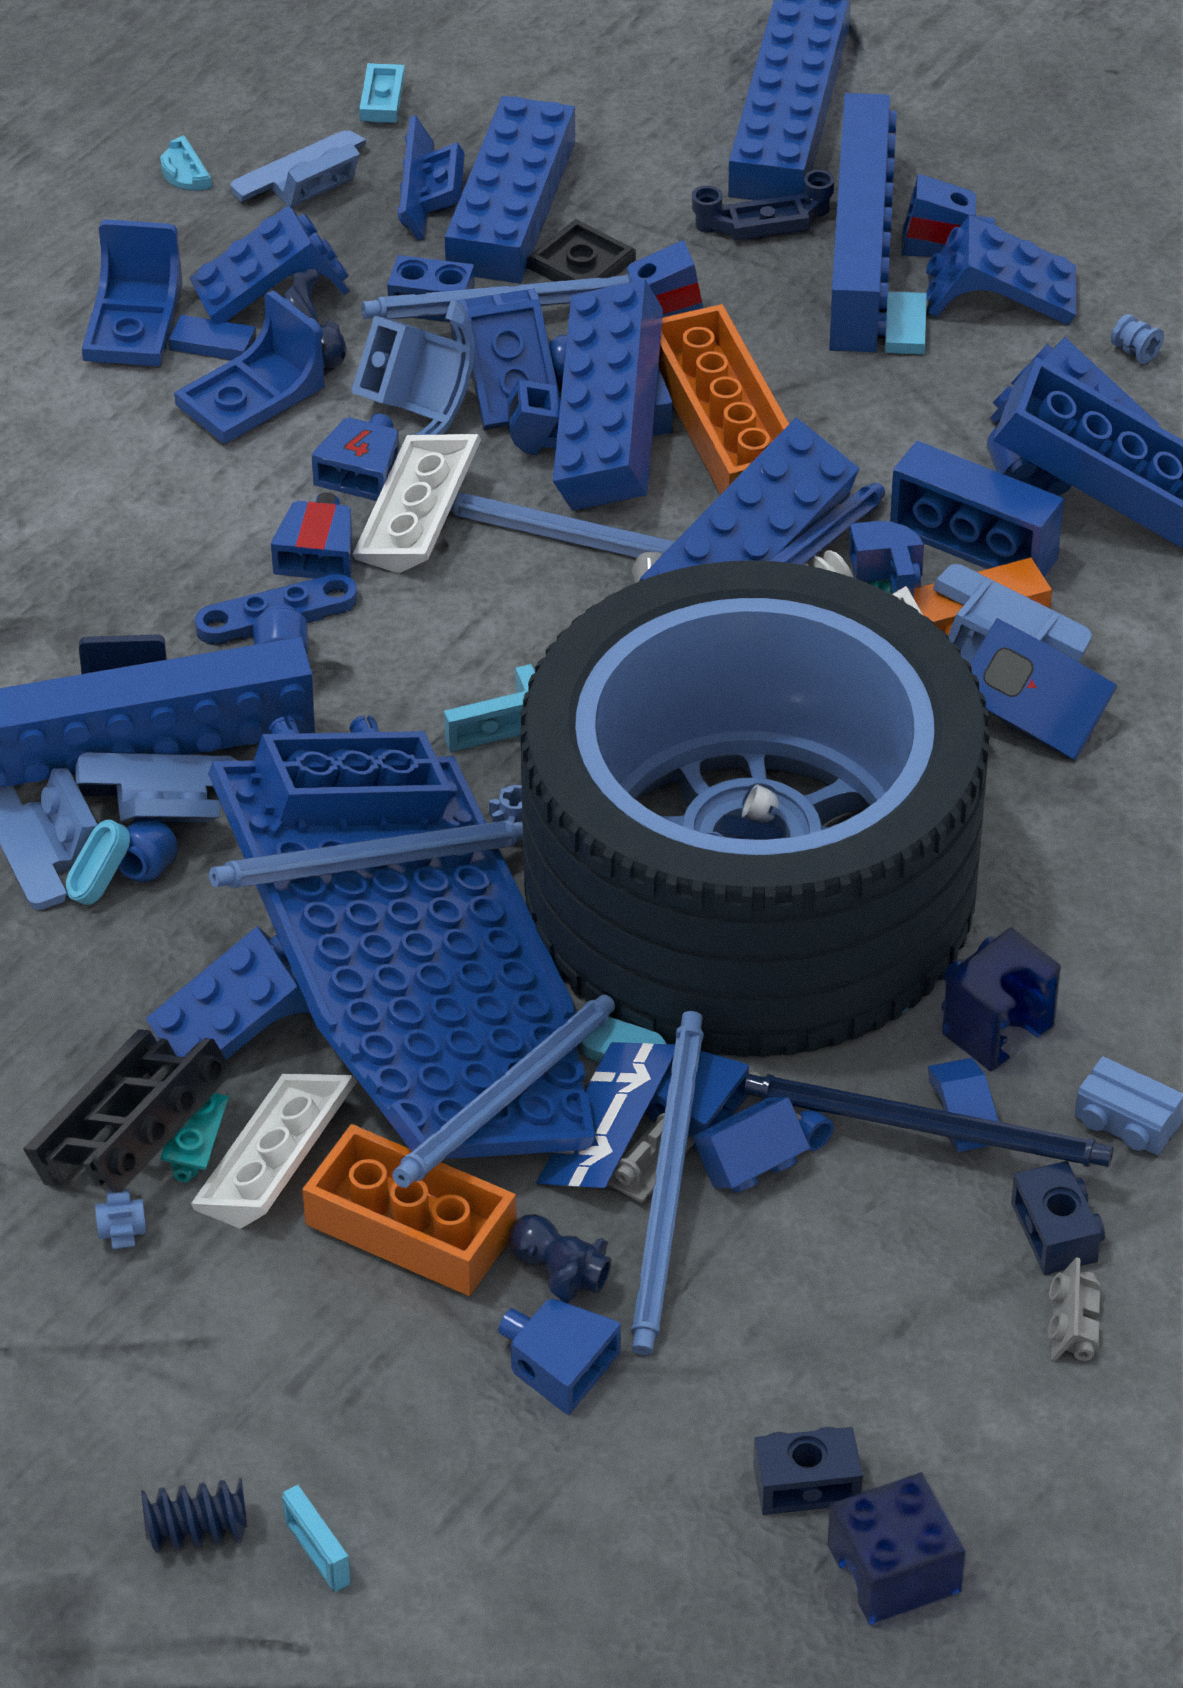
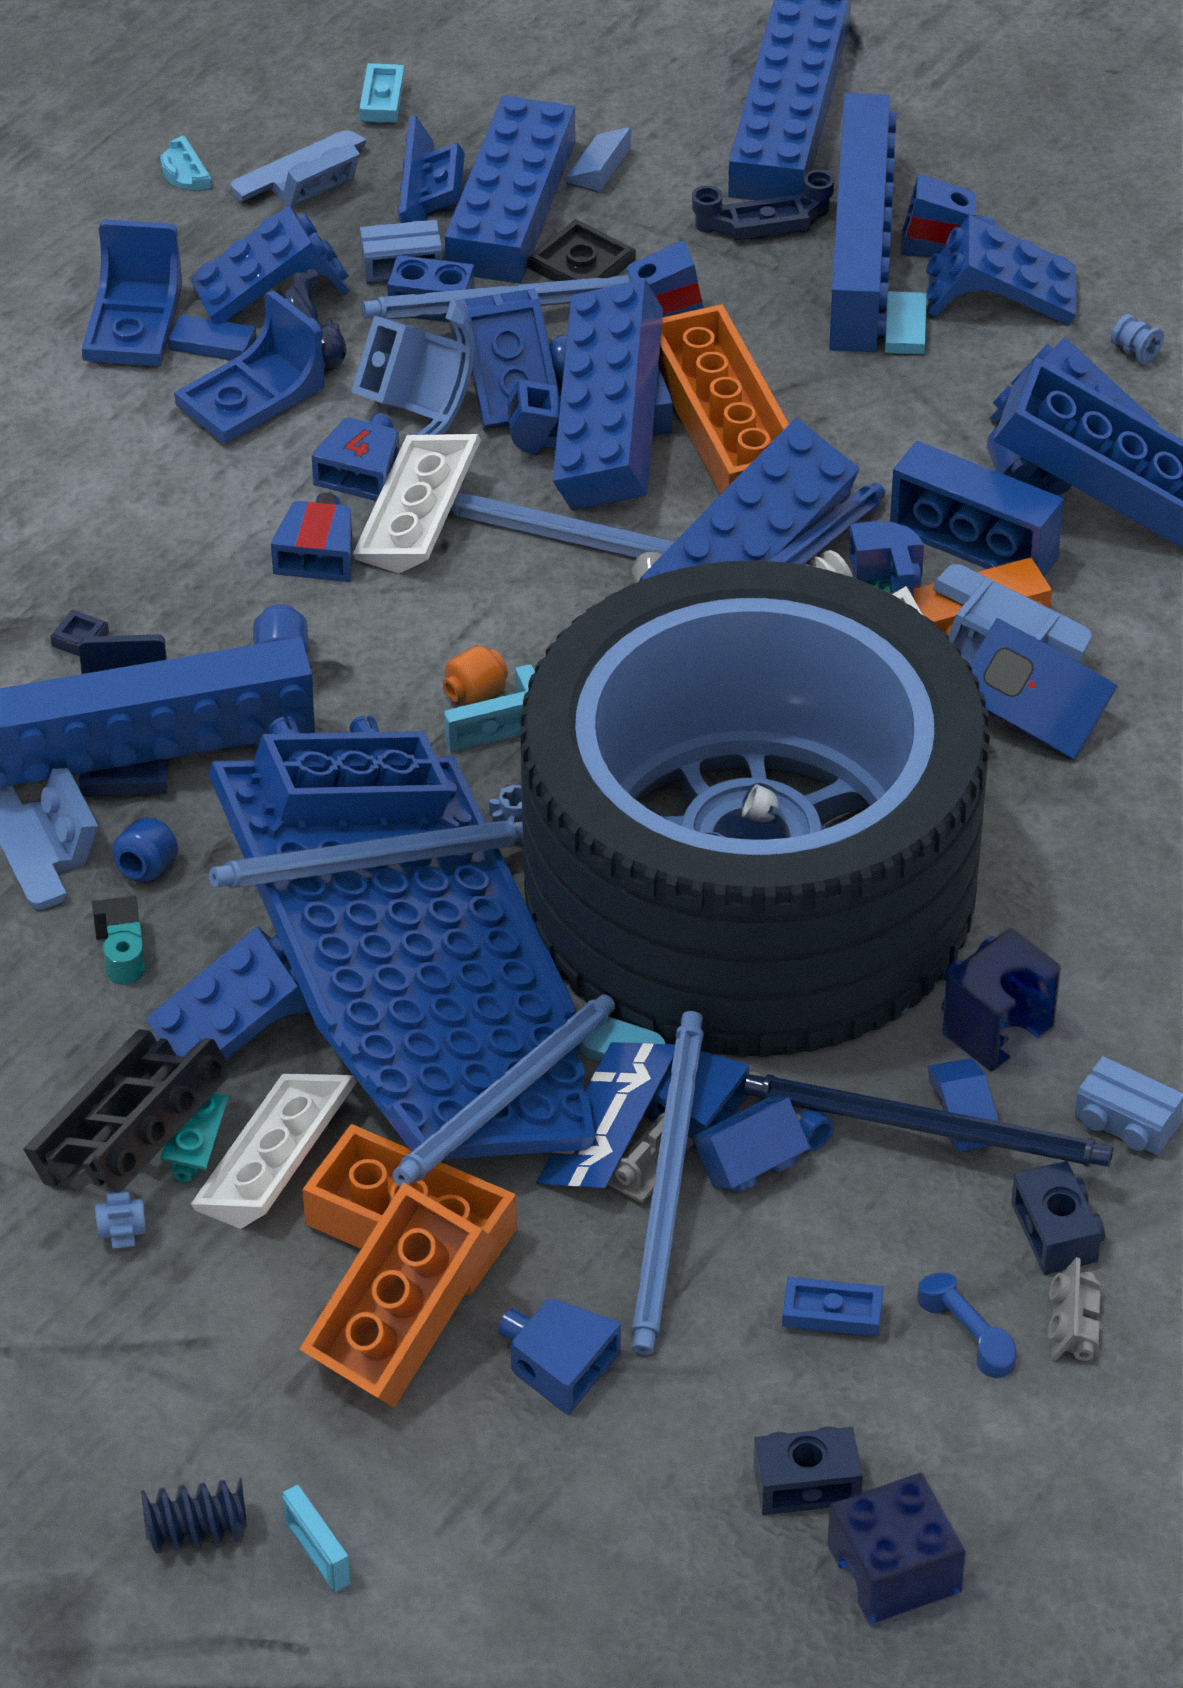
(73, 628): none -> dark blue tile
(97, 862): medium azure tile -> none
(123, 950): none -> teal leg
(155, 784): medium blue plate -> none
(306, 597): blue plate -> none
(385, 242): none -> medium blue brick
(398, 1295): none -> orange brick
(475, 675): none -> orange head
(568, 1260): dark blue animal -> none
(601, 159): none -> medium blue slope
(832, 1306): none -> blue plate
(995, 1346): none -> blue bar

